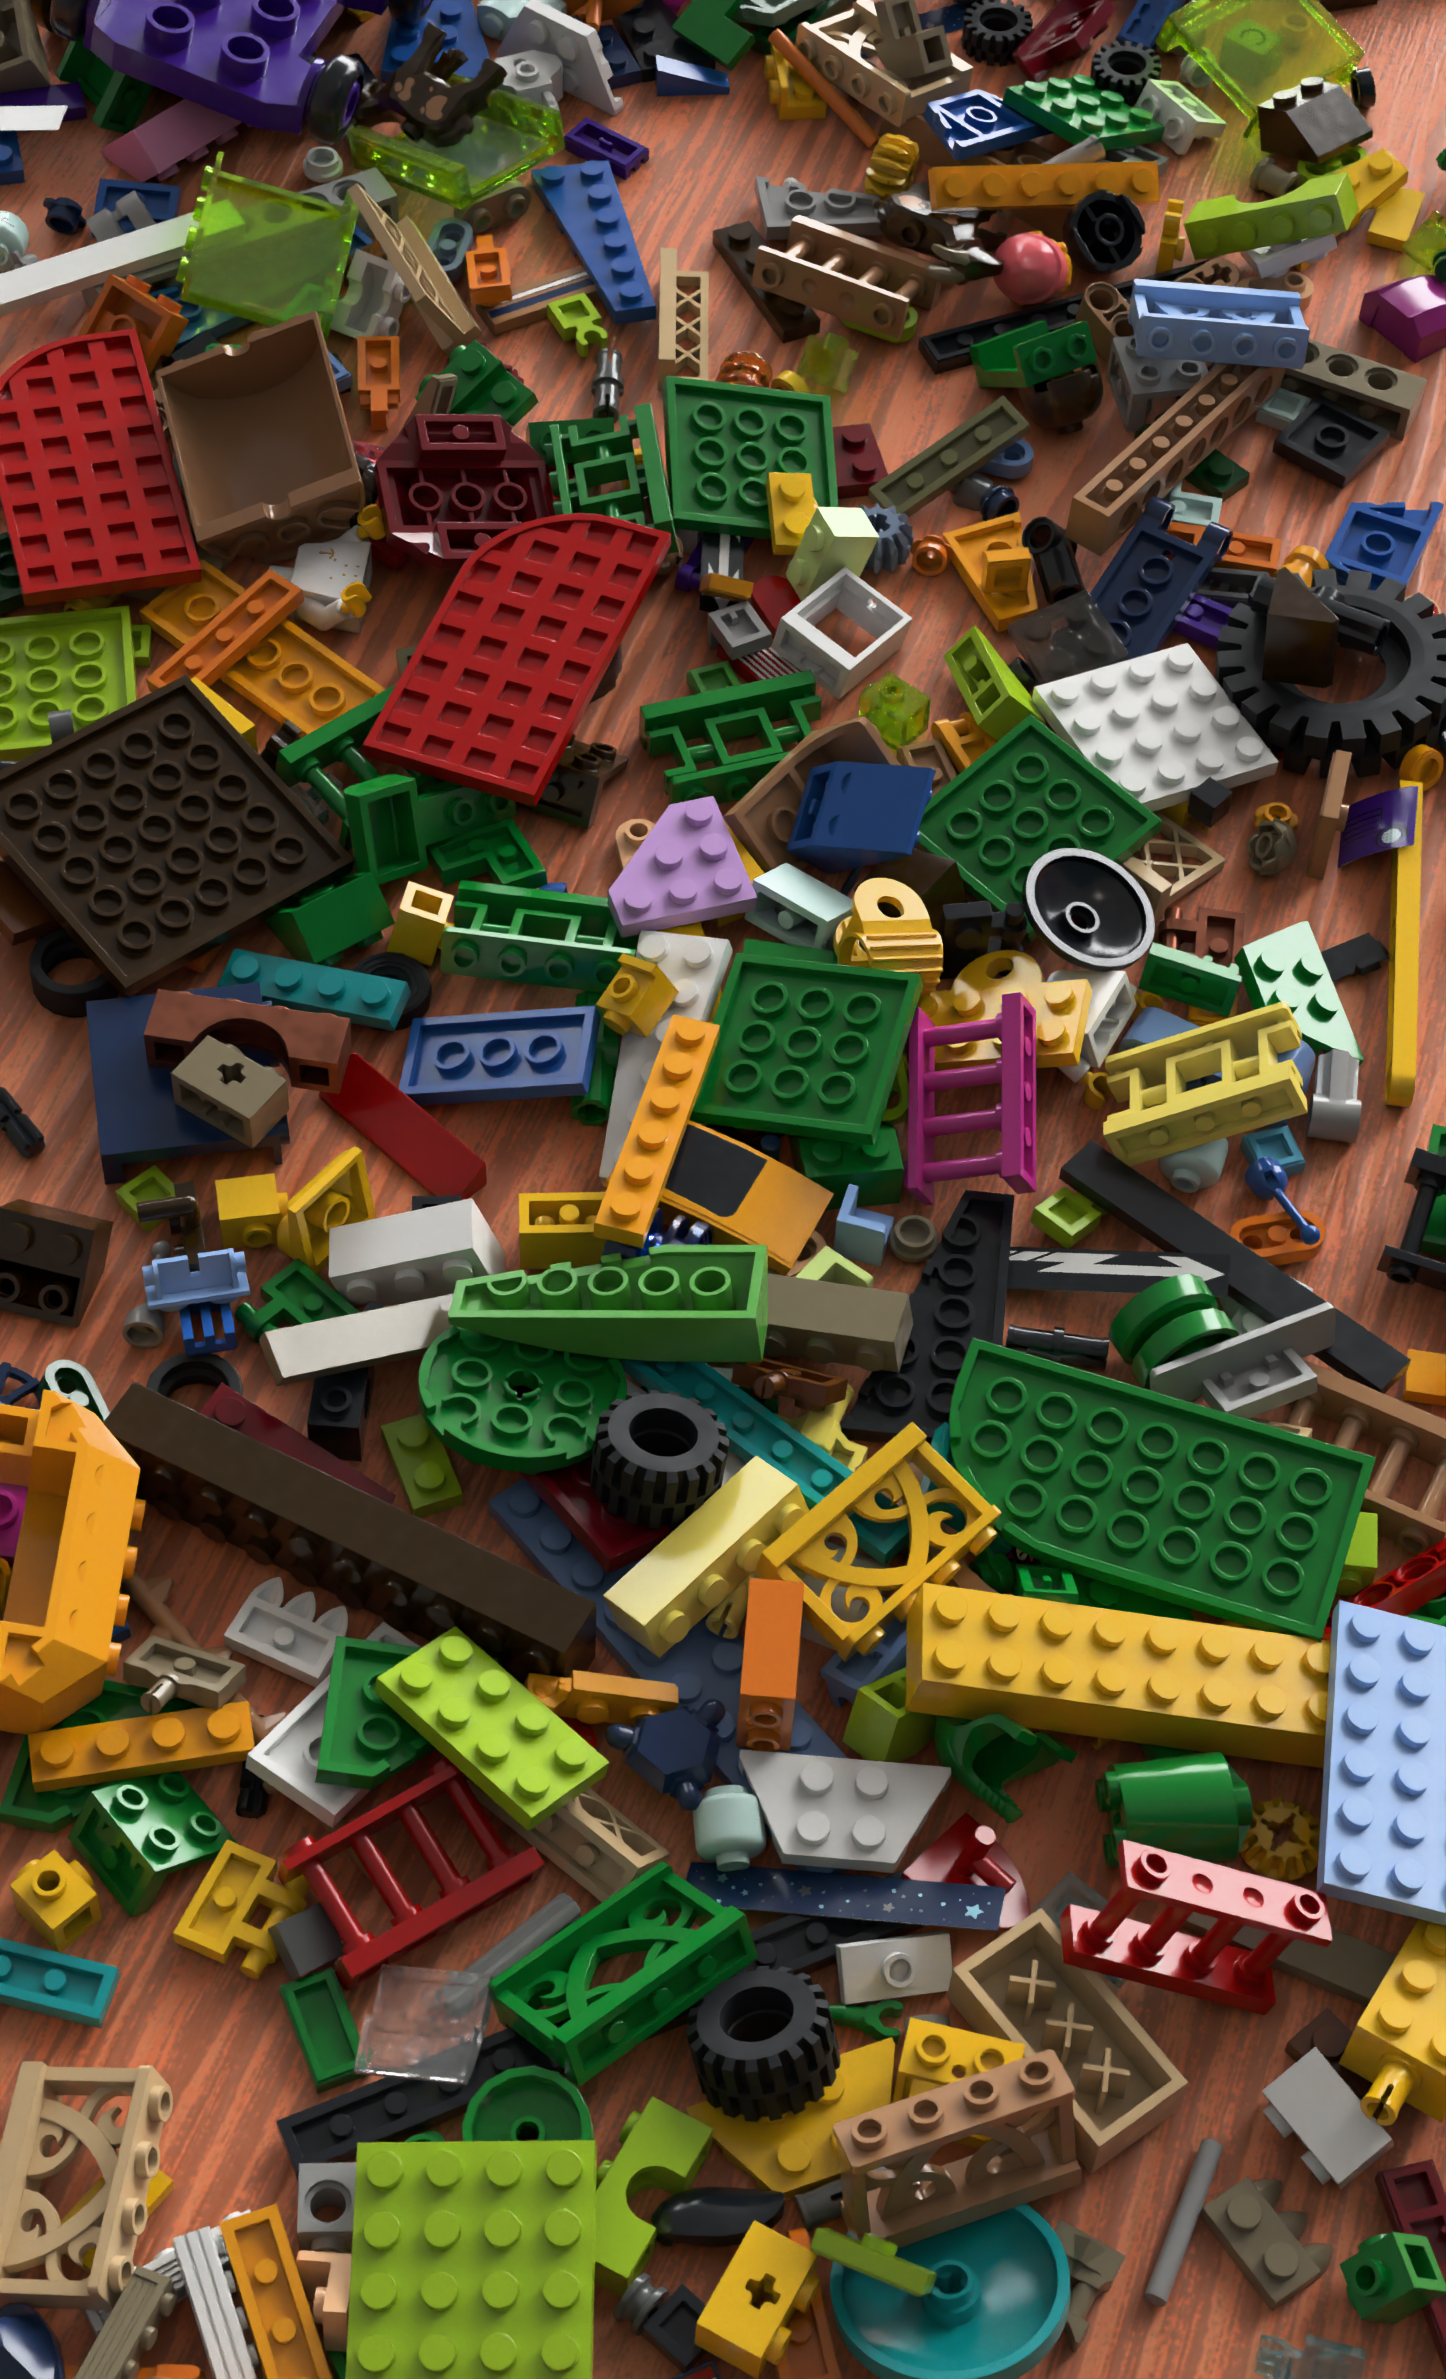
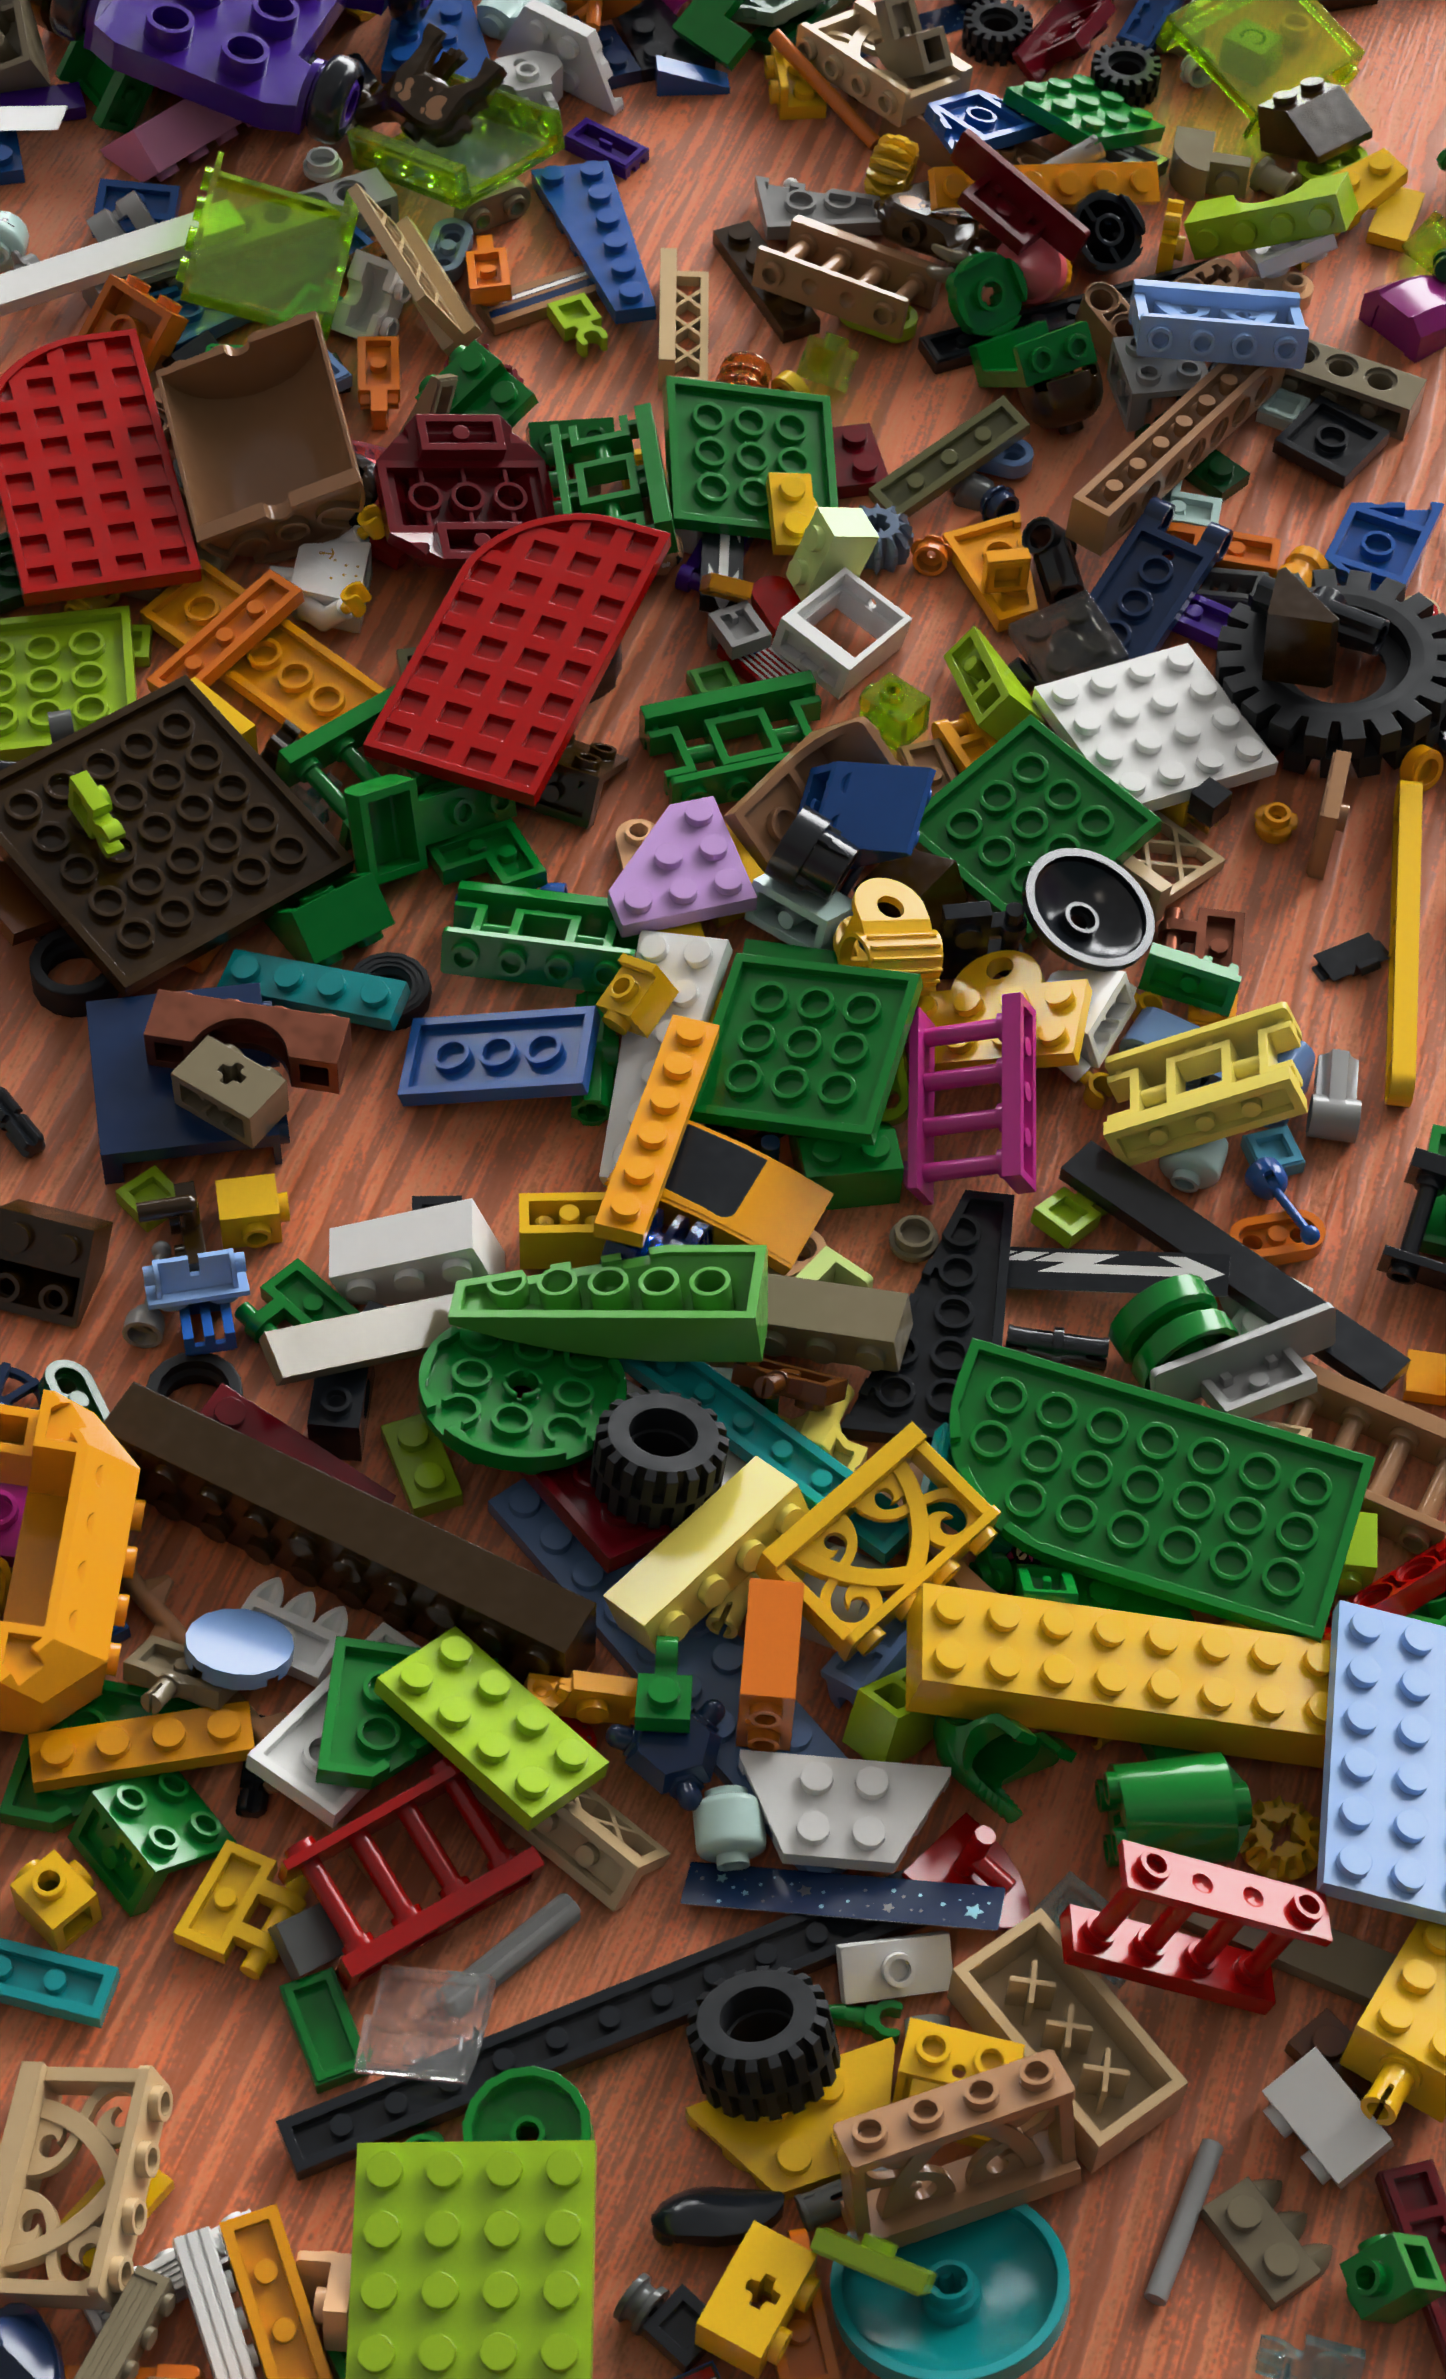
(64, 215): dark blue plate -> none
(92, 808): none -> lime plate
(238, 1648): none -> medium blue tile
(320, 2187): light grey brick -> none
(329, 1200): yellow slope -> none
(406, 1132): red slope -> none
(420, 923): yellow brick -> none
(607, 384): dark grey pin -> none
(619, 2016): green fence -> none
(658, 2151): lime arch -> none
(664, 1697): none -> green plate
(812, 855): none -> black piece
(861, 1232): light blue panel -> none
(965, 297): none -> green plate
(1011, 203): none -> dark red bracket
(1091, 2274): dark tan piece -> none
(1180, 113): white bracket -> none
(1201, 171): none -> dark tan brick
(1272, 847): dark tan plate -> none
(1292, 971): wing -> none
(1363, 88): black tile -> none
(1379, 824): dark purple sticker -> none

